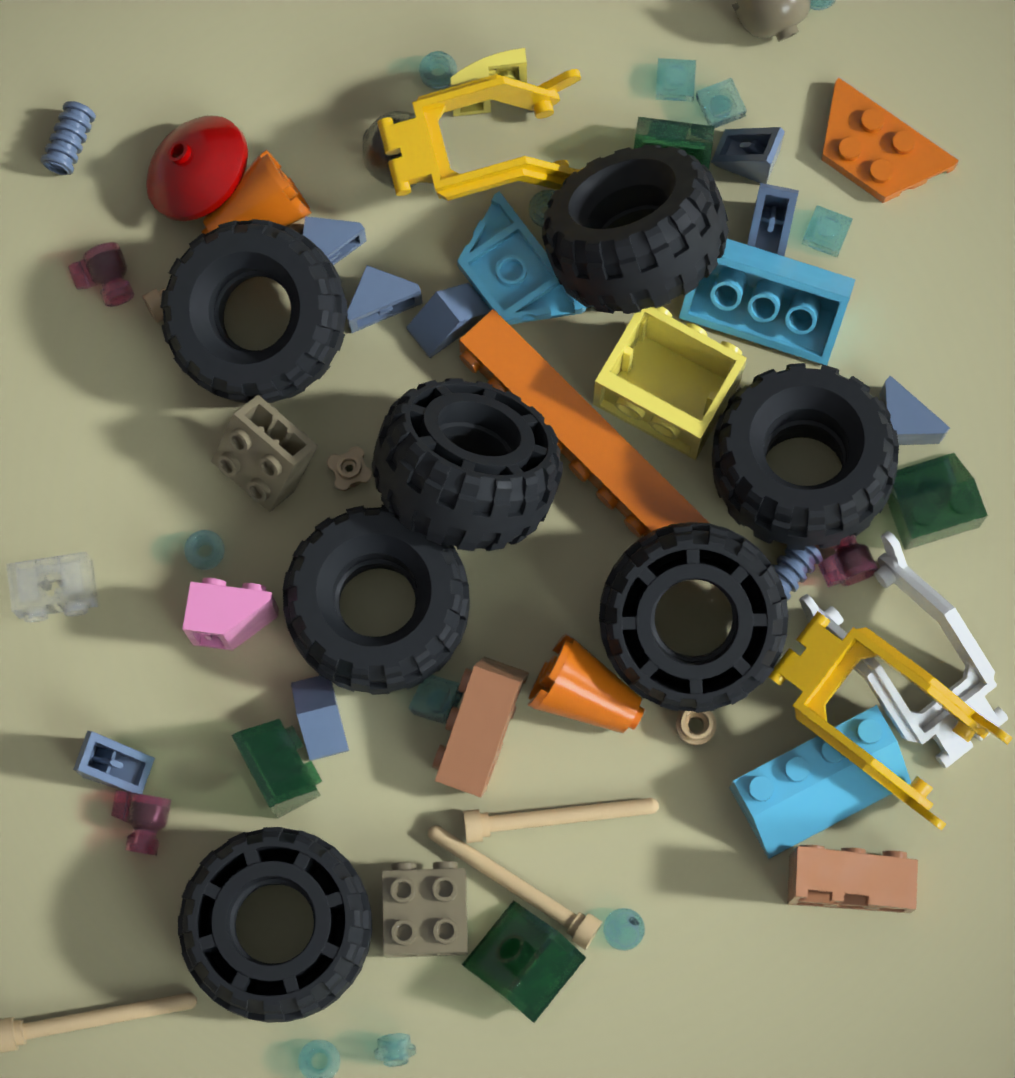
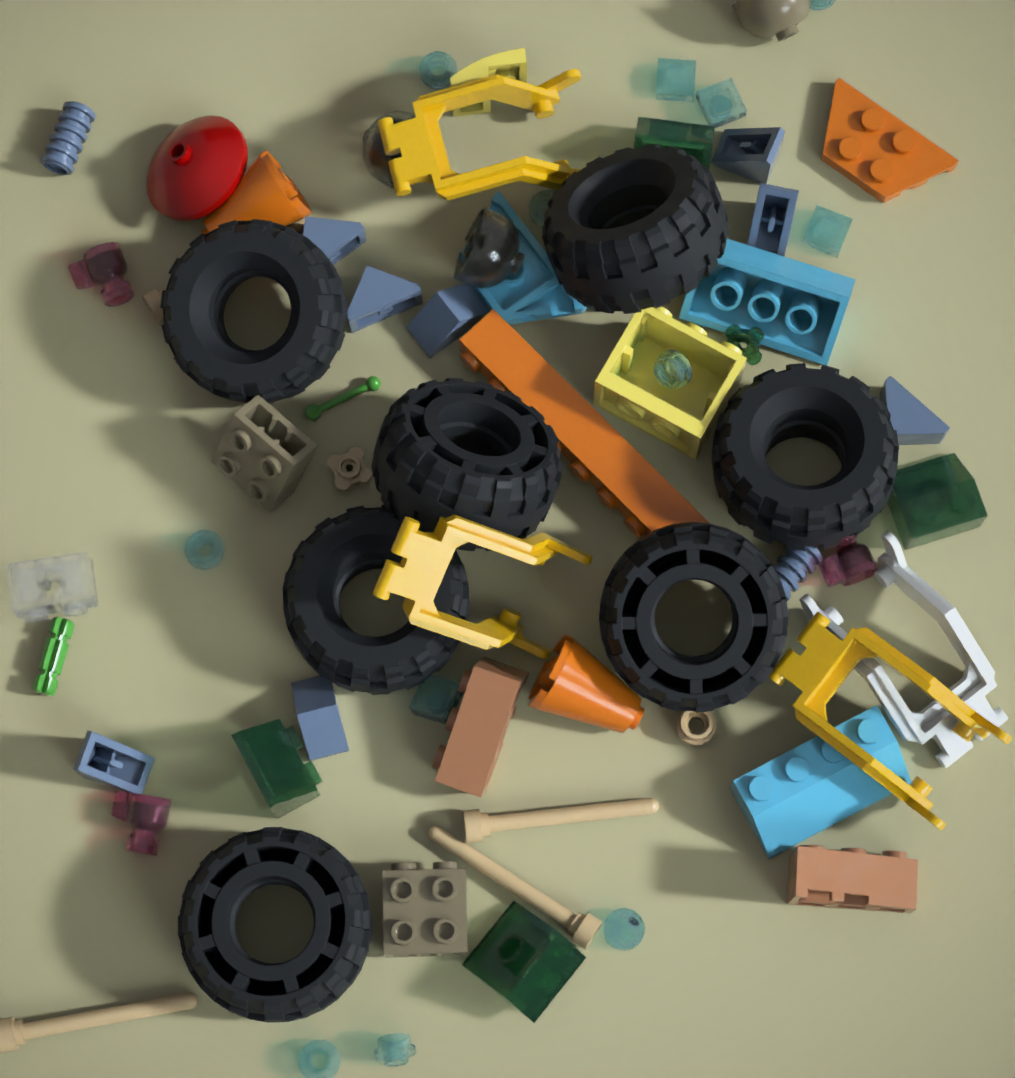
(53, 656): none -> bright green axle
(226, 615): bright pink slope -> none
(314, 411): none -> bright green hinge
(427, 559): none -> yellow piece
(489, 251): none -> clear smoke cylinder
(672, 369): none -> clear light blue plate
(751, 337): none -> clear green plate

